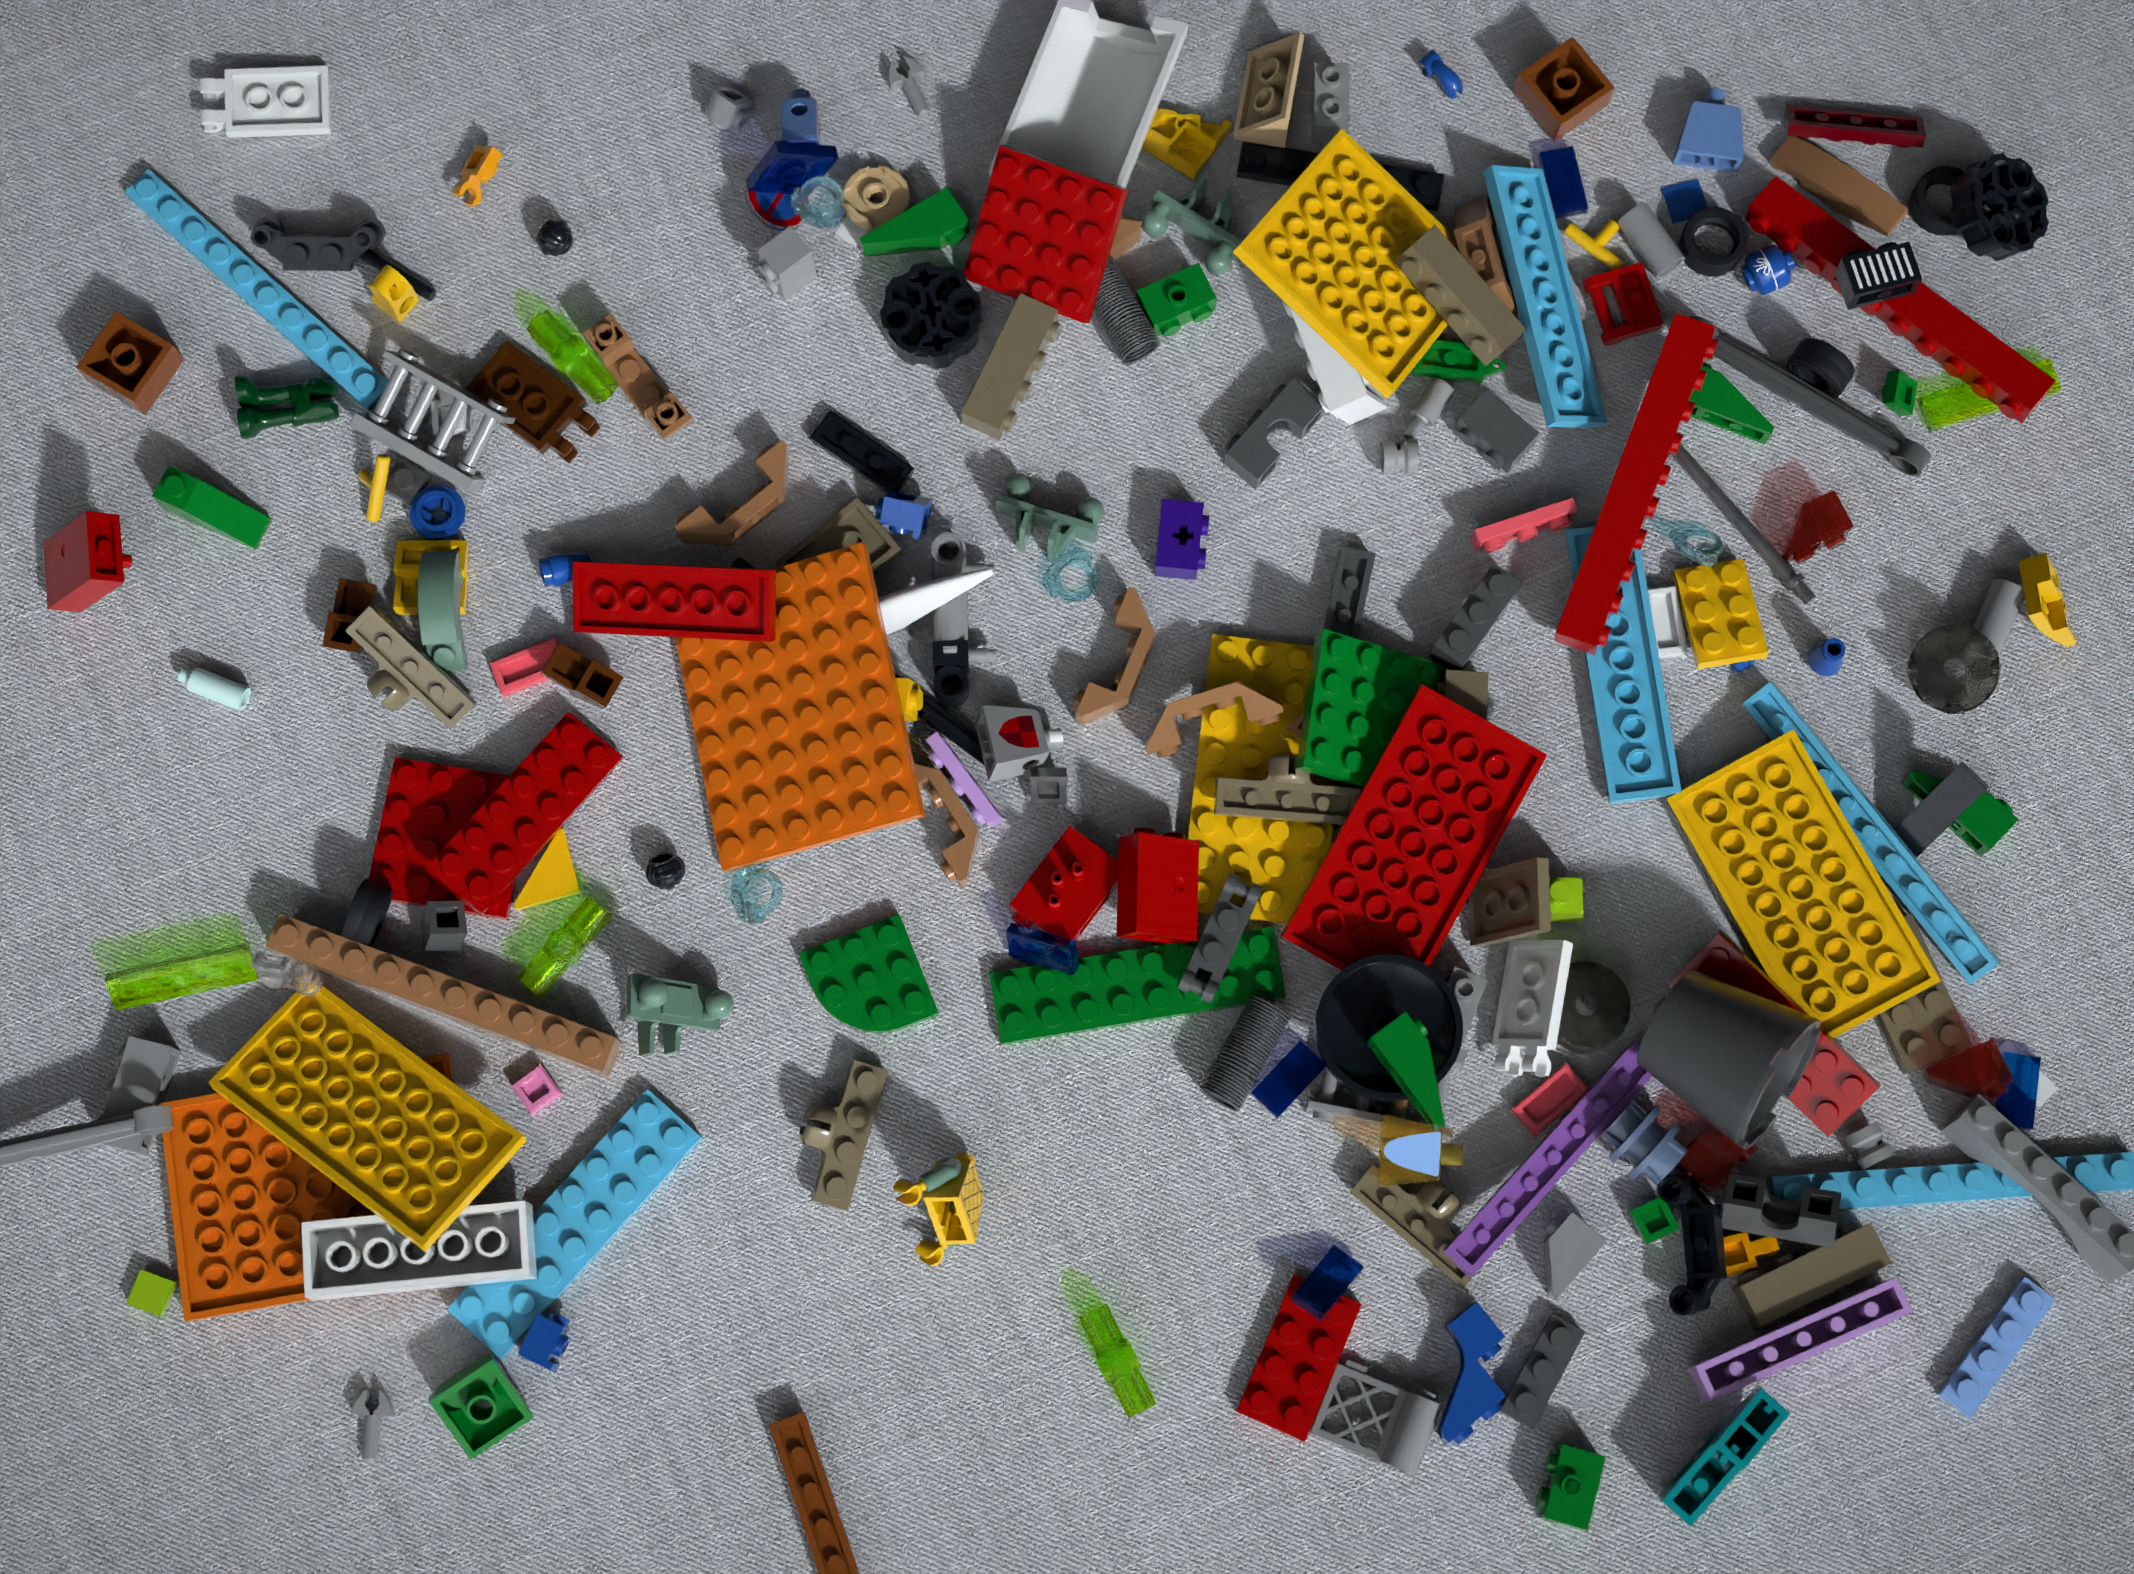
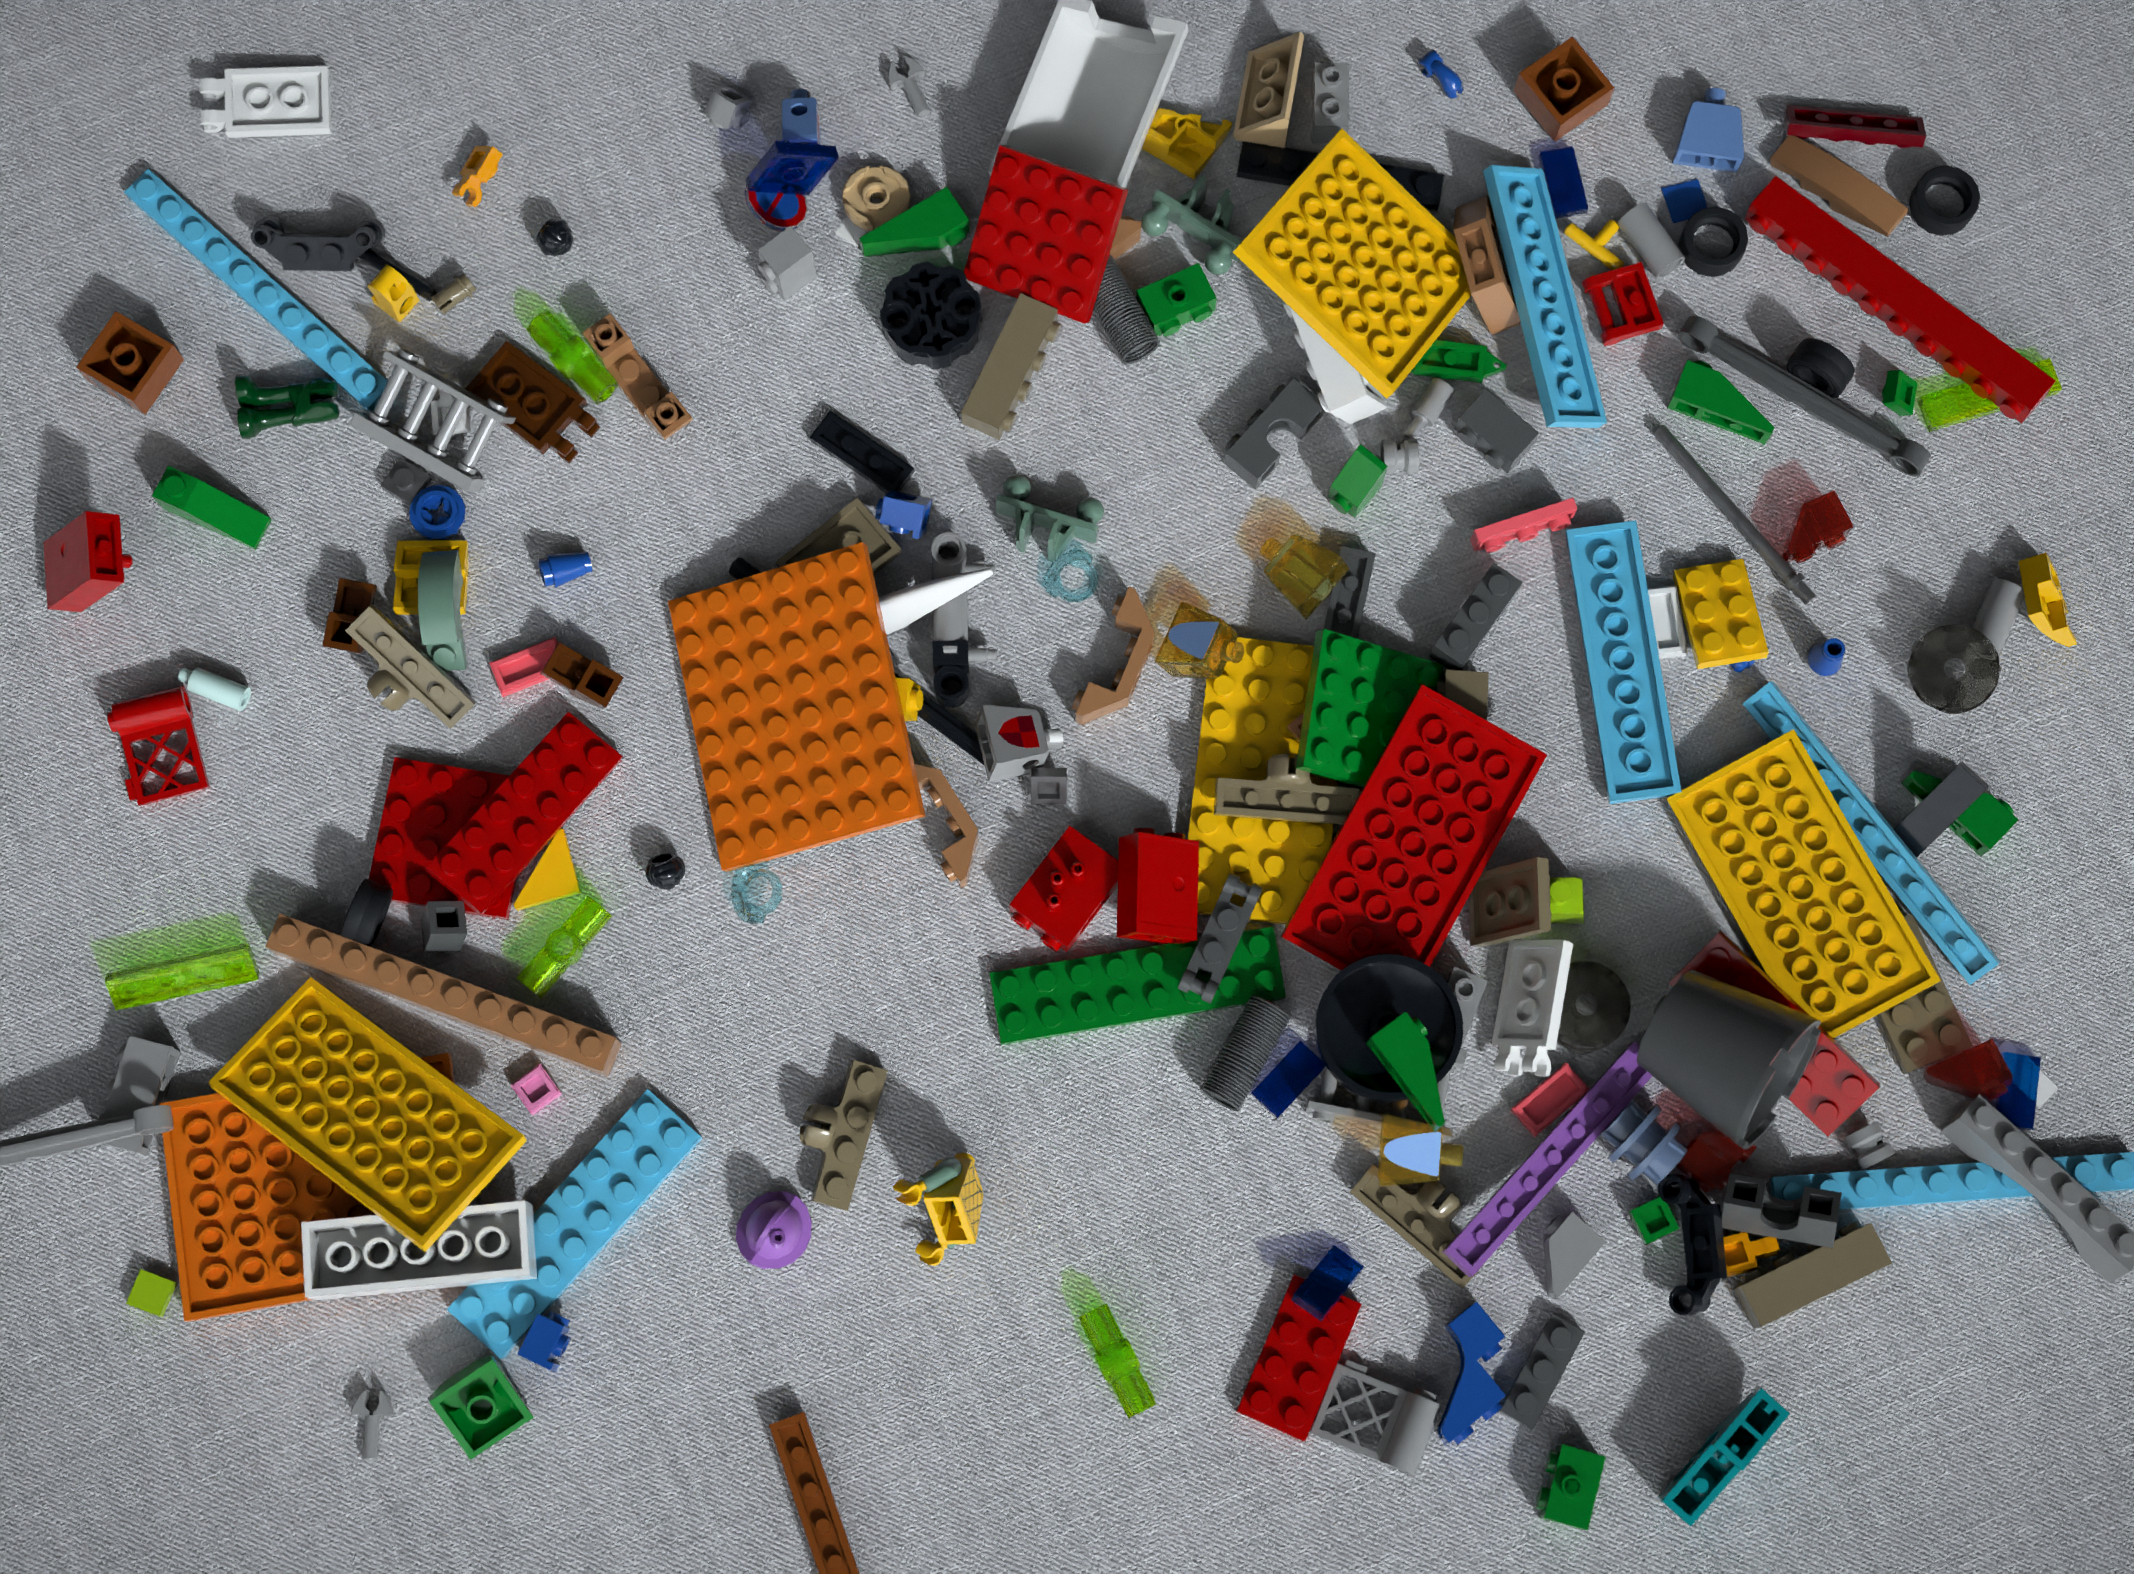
(155, 716): none -> red piece
(280, 972): clear plate -> none
(376, 483): yellow piece -> none
(453, 293): none -> dark tan pin
(674, 600): red plate -> none
(676, 1006): sand green piece -> none
(701, 528): medium nougat slope -> none
(774, 1230): none -> medium lavender helmet
(829, 217): clear light blue piece -> none
(871, 978): green plate -> none
(963, 781): lavender plate -> none
(1042, 948): clear blue tile -> none
(1168, 732): medium nougat slope -> none
(1175, 520): dark purple brick -> none
(1198, 645): none -> clear yellow torso
(1302, 571): none -> clear yellow torso
(1357, 482): none -> green slope
(1460, 295): dark tan brick -> none
(1635, 484): red brick -> none
(1704, 556): clear light blue piece -> none
(1767, 269): blue head -> none
(1799, 1340): lavender brick -> none
(1878, 274): black brick -> none
(1996, 1347): light blue plate -> none
(1999, 207): black connector -> none

